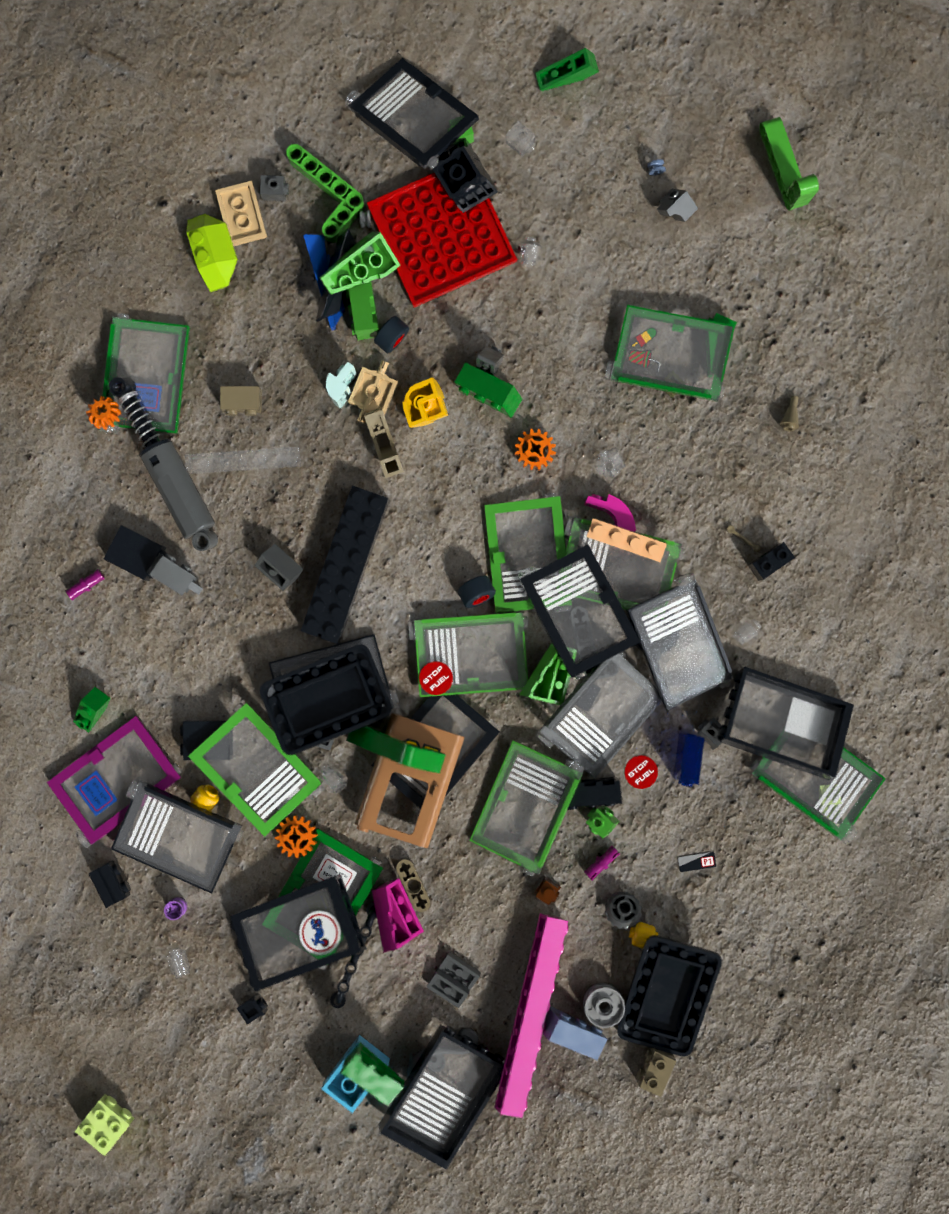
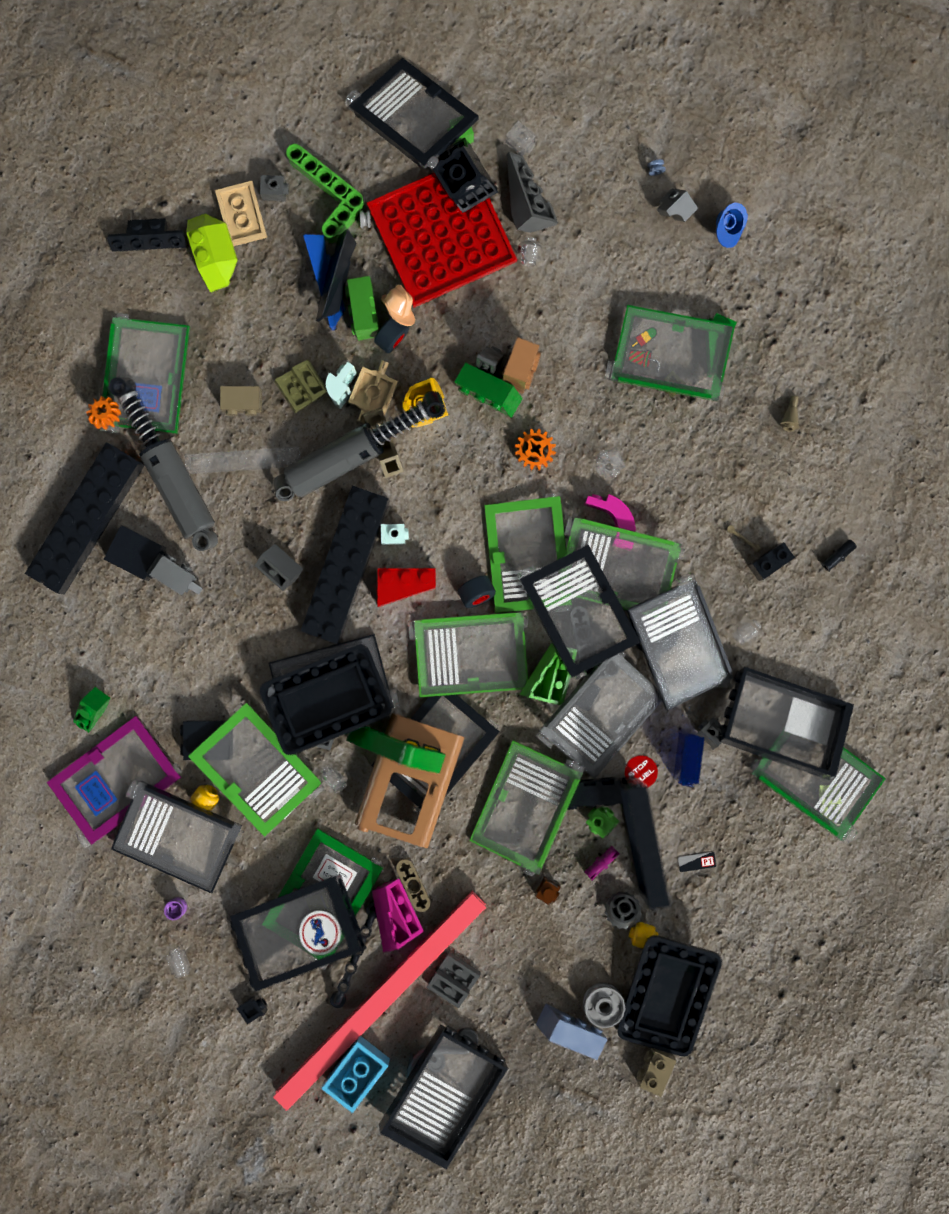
(84, 519): none -> black piece
(85, 584): magenta pin -> none
(105, 1124): yellowish green brick -> none
(110, 883): black brick -> none
(147, 235): none -> black bracket
(296, 844): orange gear -> none
(301, 386): none -> olive slope
(351, 450): none -> dark grey piece
(364, 262): bright green wedge -> none
(372, 1074): wedge -> none
(379, 1000): none -> coral piece
(387, 539): none -> light aqua brick
(399, 305): none -> light nougat piece
(402, 583): none -> red wedge
(436, 678): red sticker -> none
(522, 365): none -> medium nougat brick
(527, 204): none -> dark grey wedge
(531, 1015): brick -> none
(568, 70): green slope -> none
(626, 540): light nougat plate -> none
(644, 843): none -> black window
(731, 224): none -> blue piece
(795, 190): bright green beam -> none
(839, 555): none -> black axle

